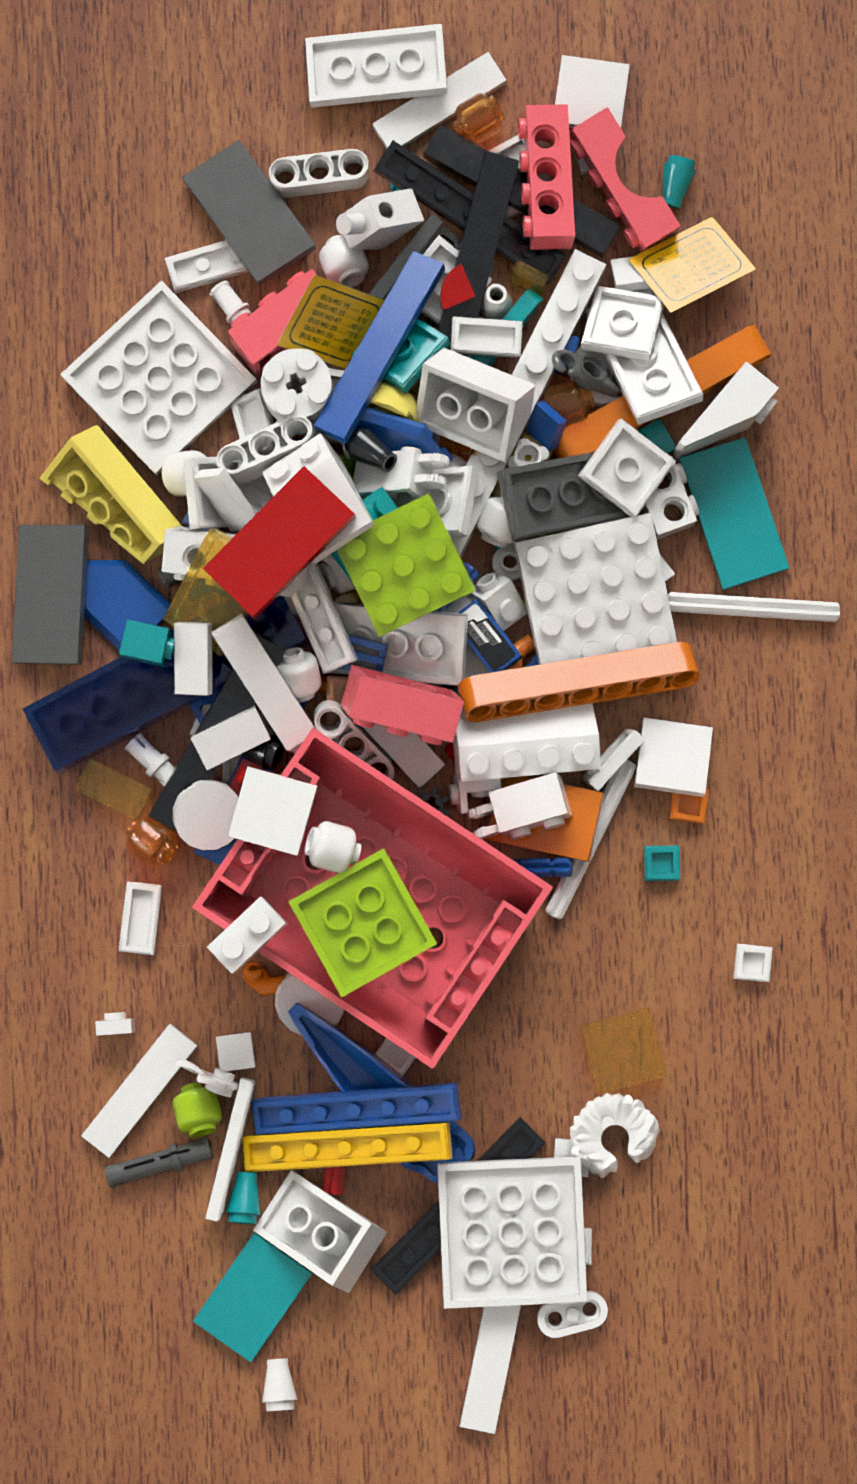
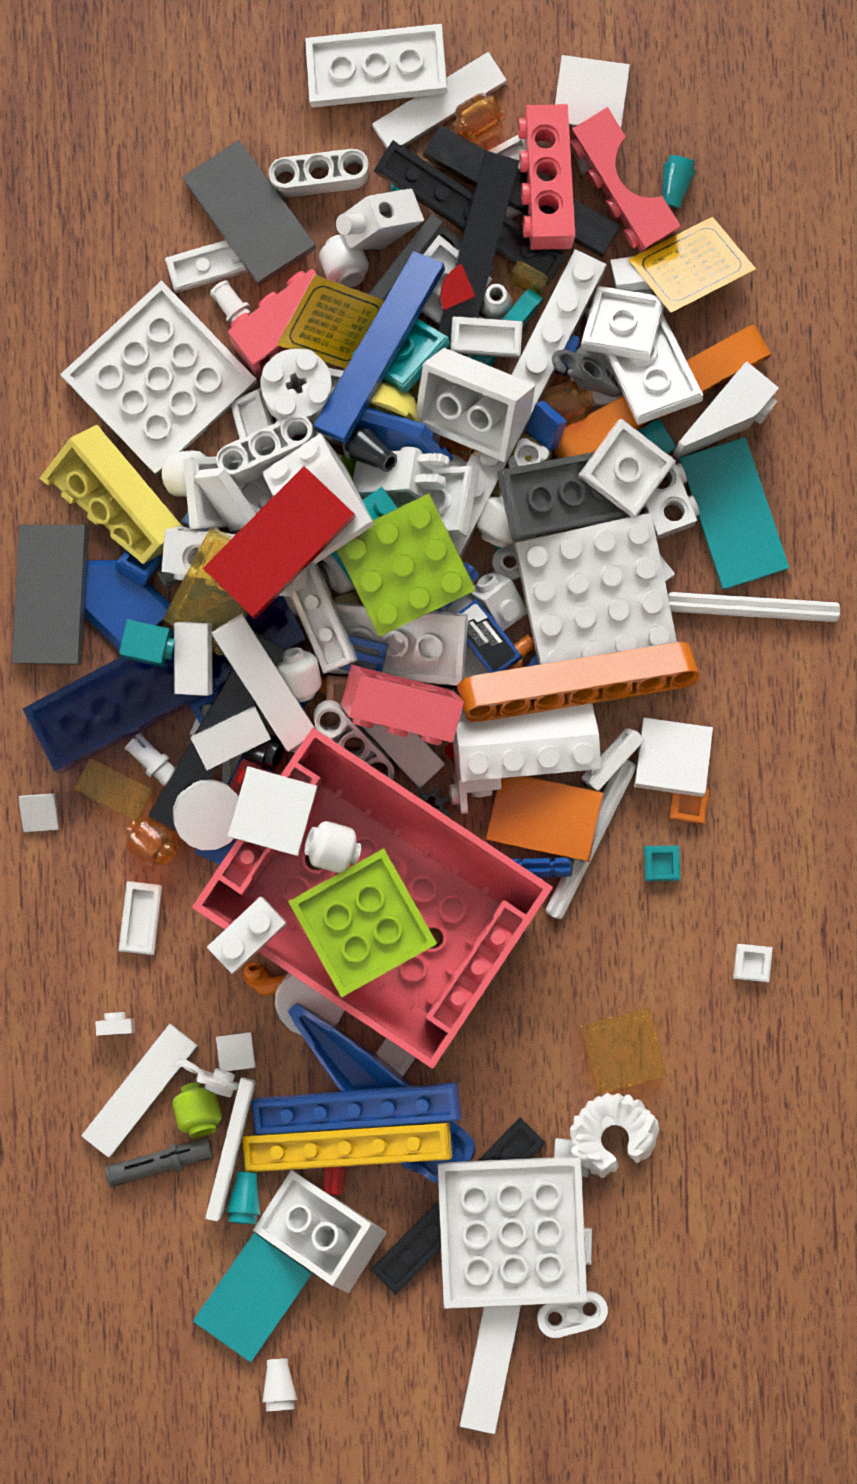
(39, 812): none -> white slope
(135, 570): none -> blue tile
(525, 807): white hinge -> none

